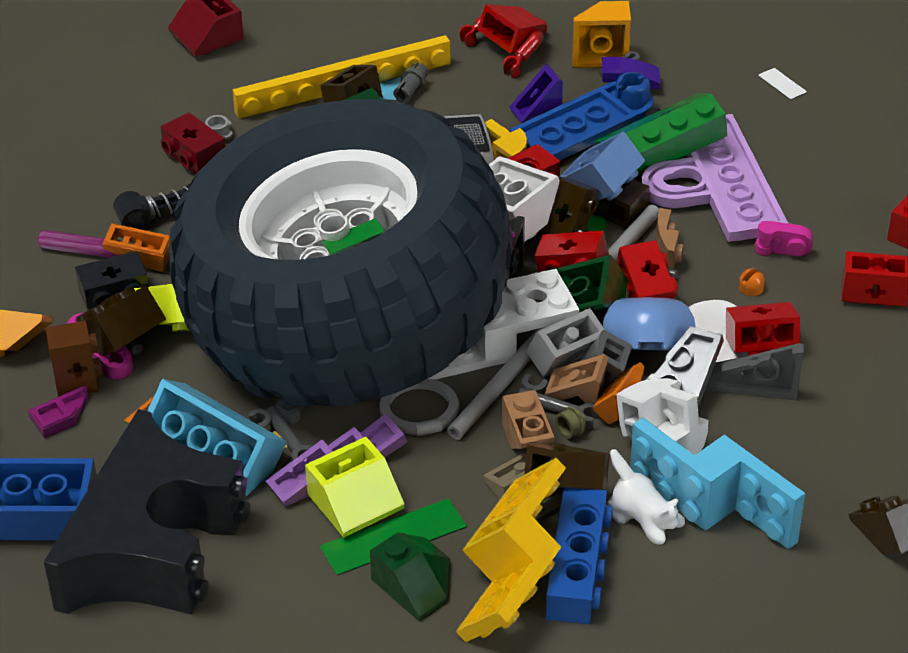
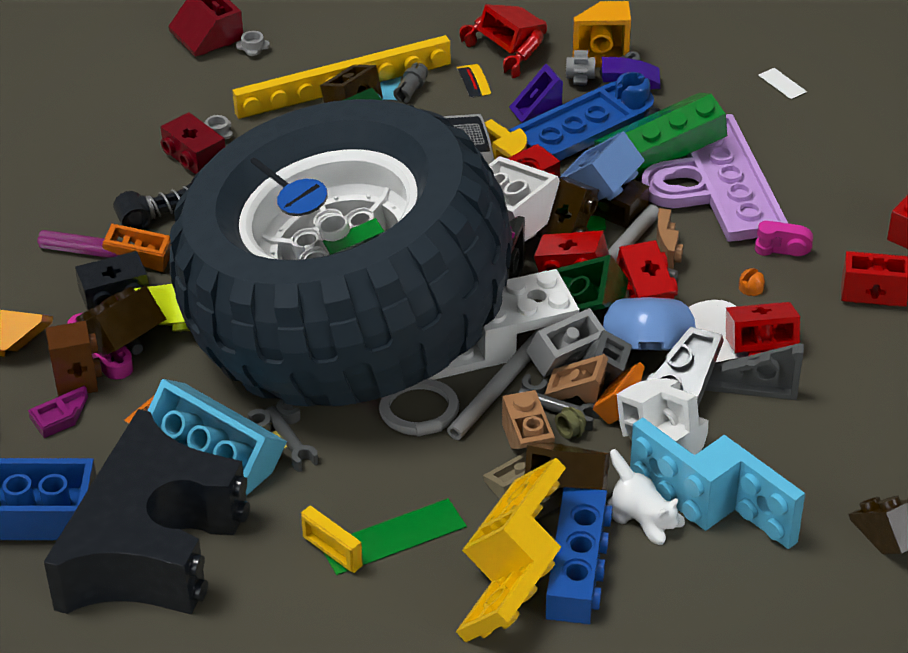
(252, 43): none -> light grey plate
(291, 482): medium lavender slope -> none
(298, 197): none -> blue piece
(331, 539): none -> yellow tile
(353, 487): neon yellow slope -> none
(411, 573): dark green slope -> none
(474, 80): none -> sticker
(580, 67): none -> light grey gear

